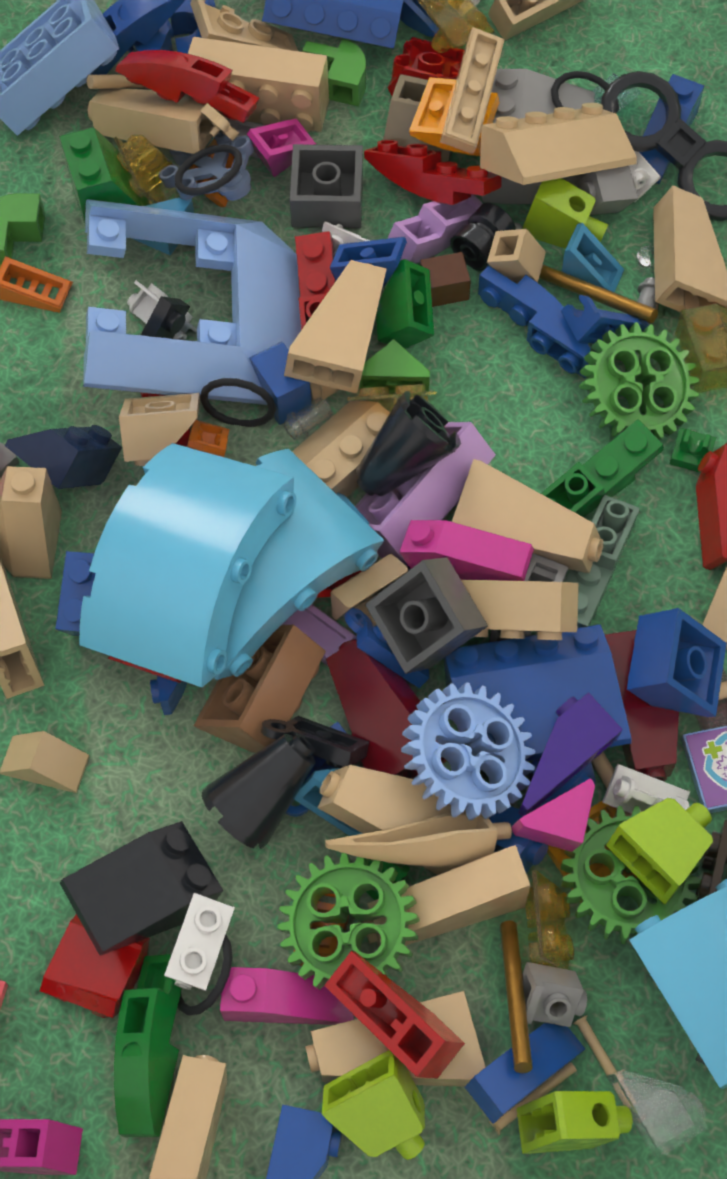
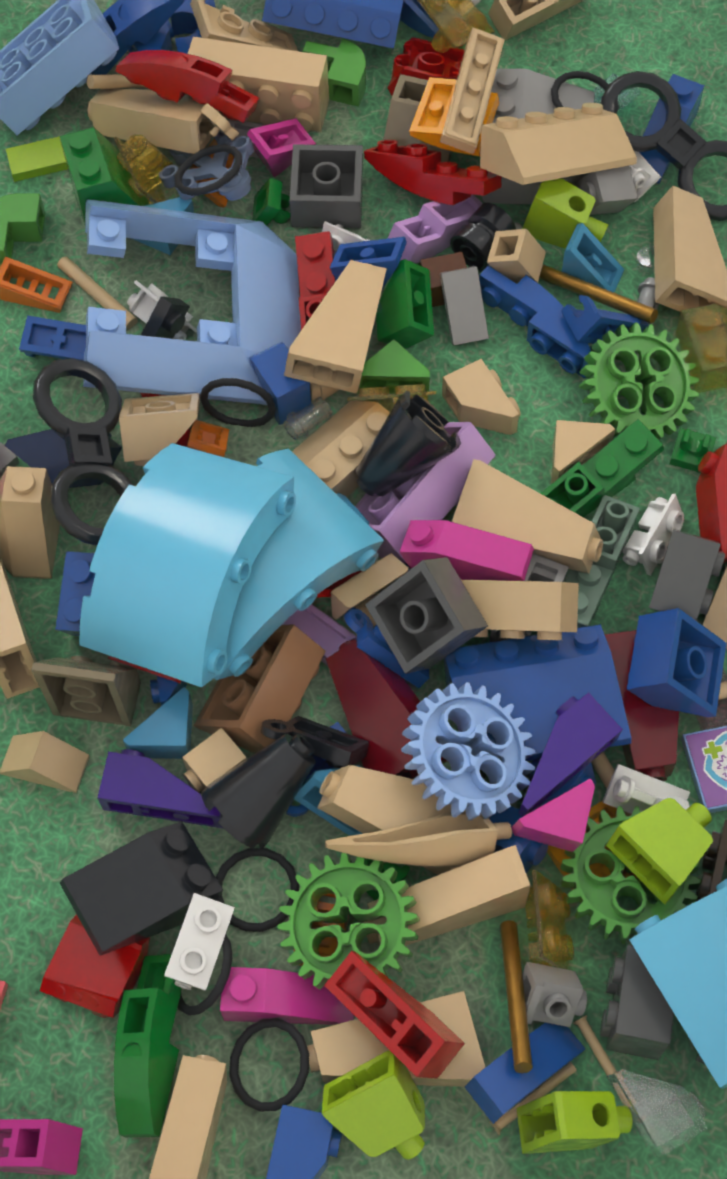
(36, 159): none -> lime tile
(53, 338): none -> blue hinge
(85, 442): none -> black bar
(88, 689): none -> dark tan slope
(94, 289): none -> tan bar
(146, 789): none -> dark purple slope
(166, 731): none -> dark azure slope
(211, 760): none -> tan brick
(265, 852): none -> black piece
(269, 203): none -> green tile
(302, 1076): none -> black piece
(464, 305): none -> light grey tile
(478, 398): none -> tan slope
(577, 443): none -> tan slope
(639, 1015): none -> dark grey brick
(650, 547): none -> white hinge
(686, 574): none -> dark grey brick

